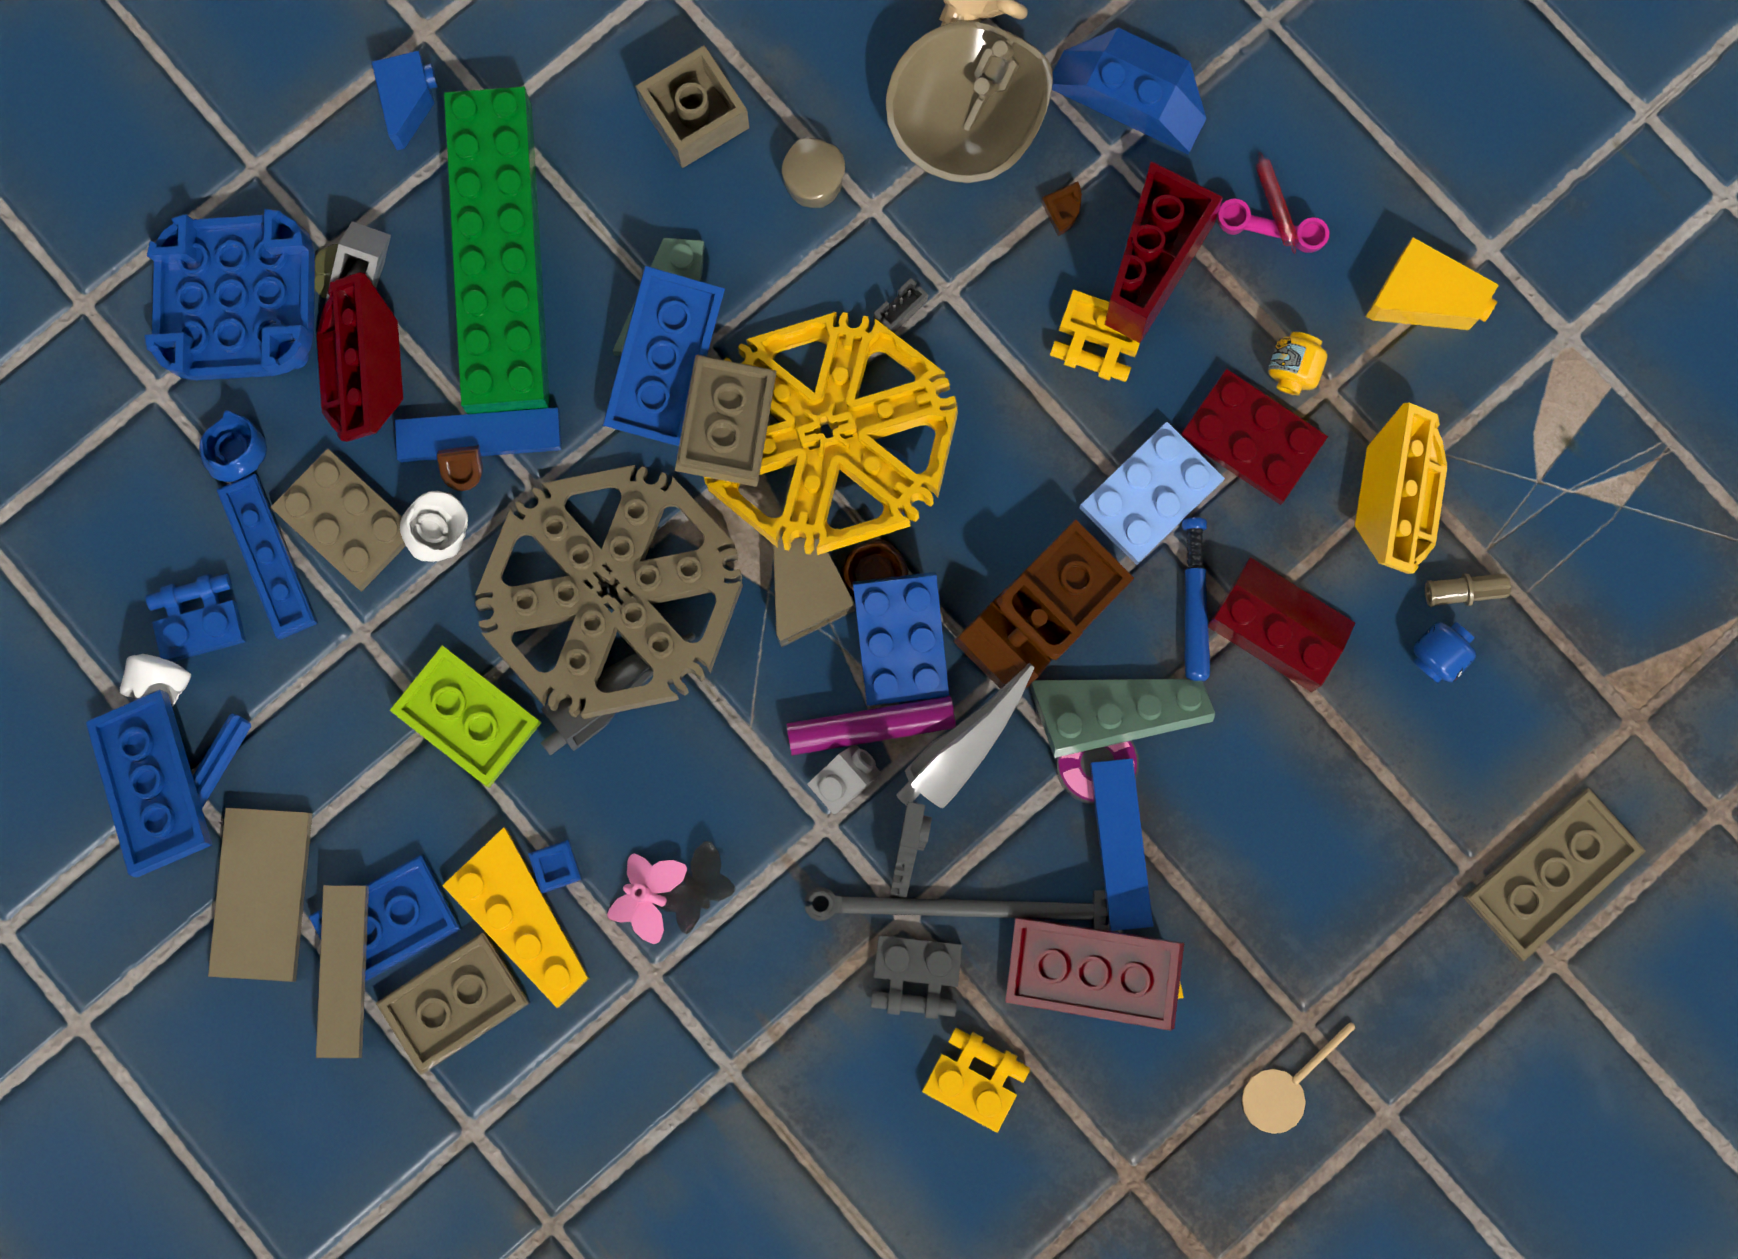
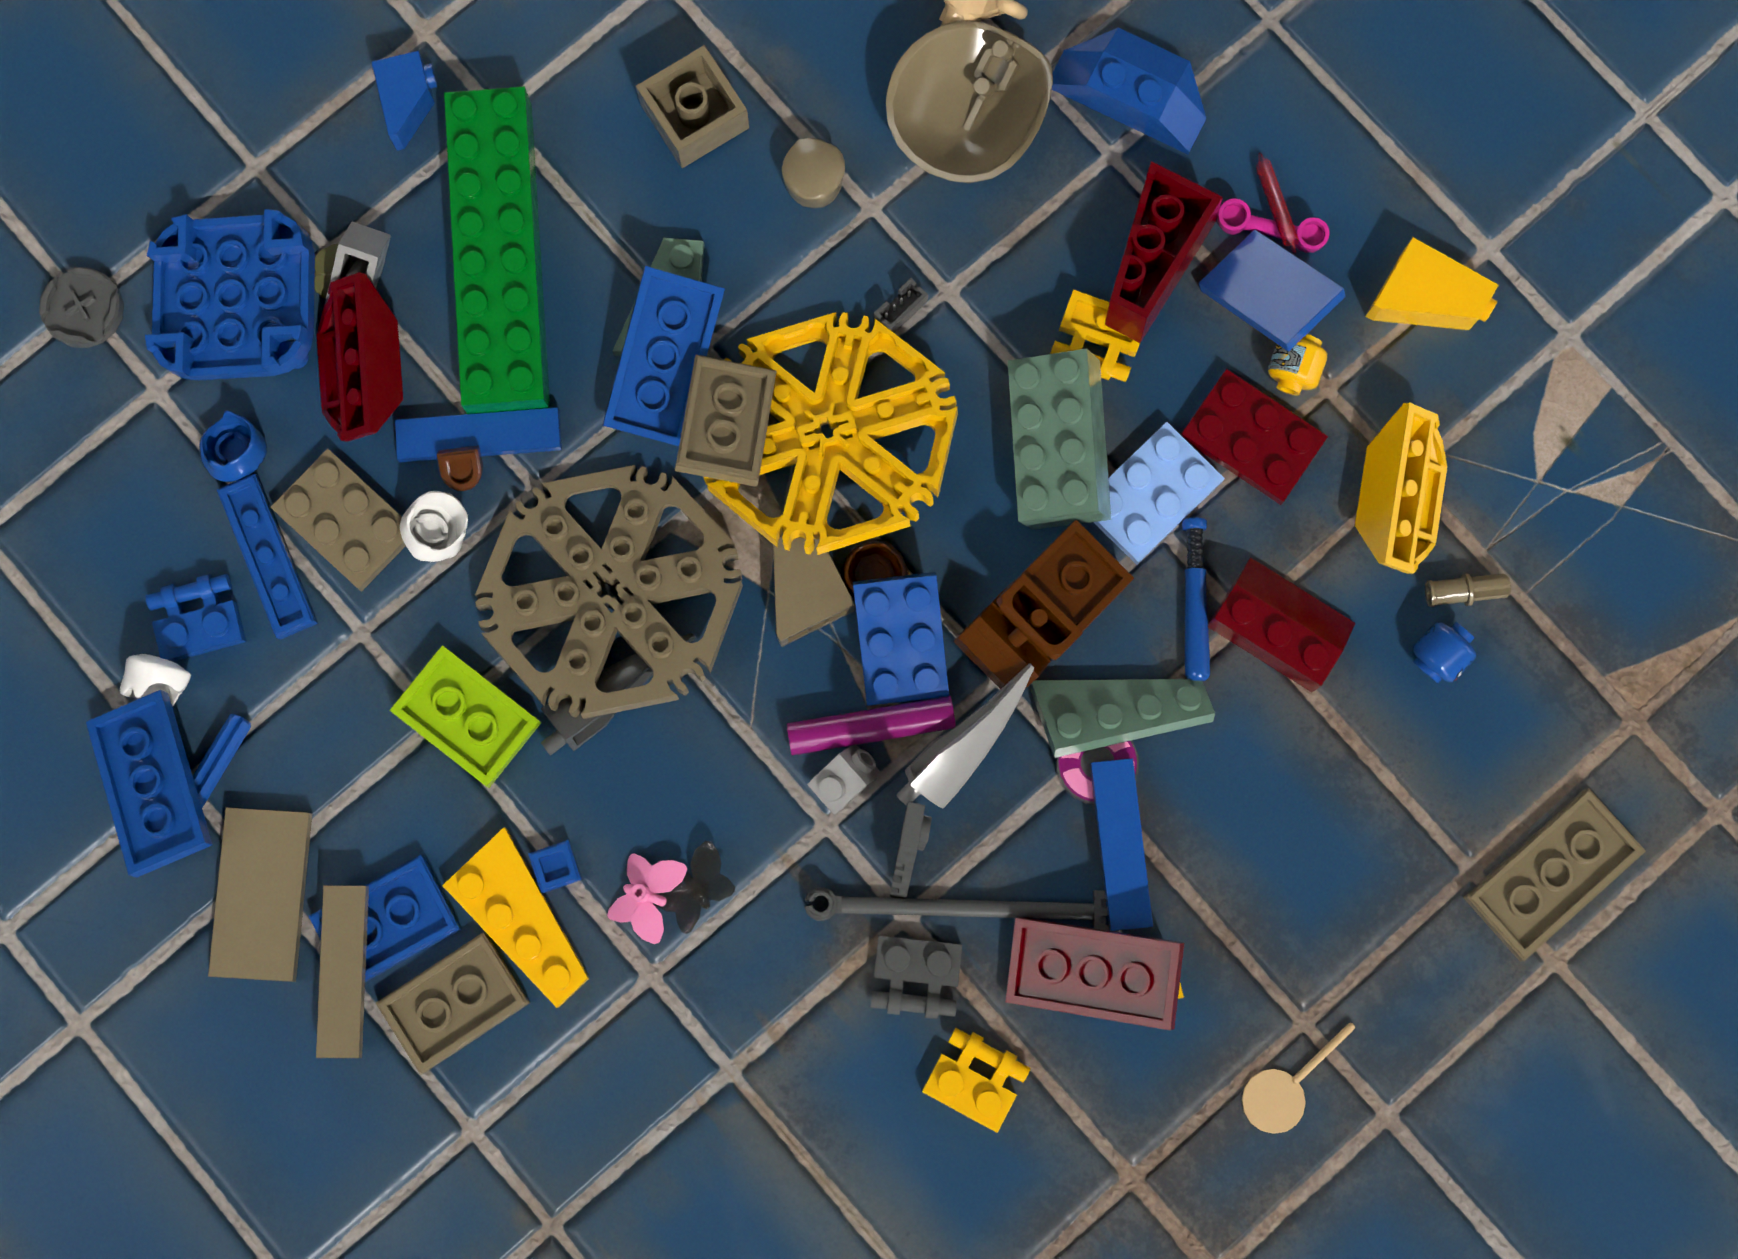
(81, 307): none -> dark grey tile
(1059, 439): none -> sand green brick
(1063, 207): reddish brown tile -> none
(1272, 290): none -> tile

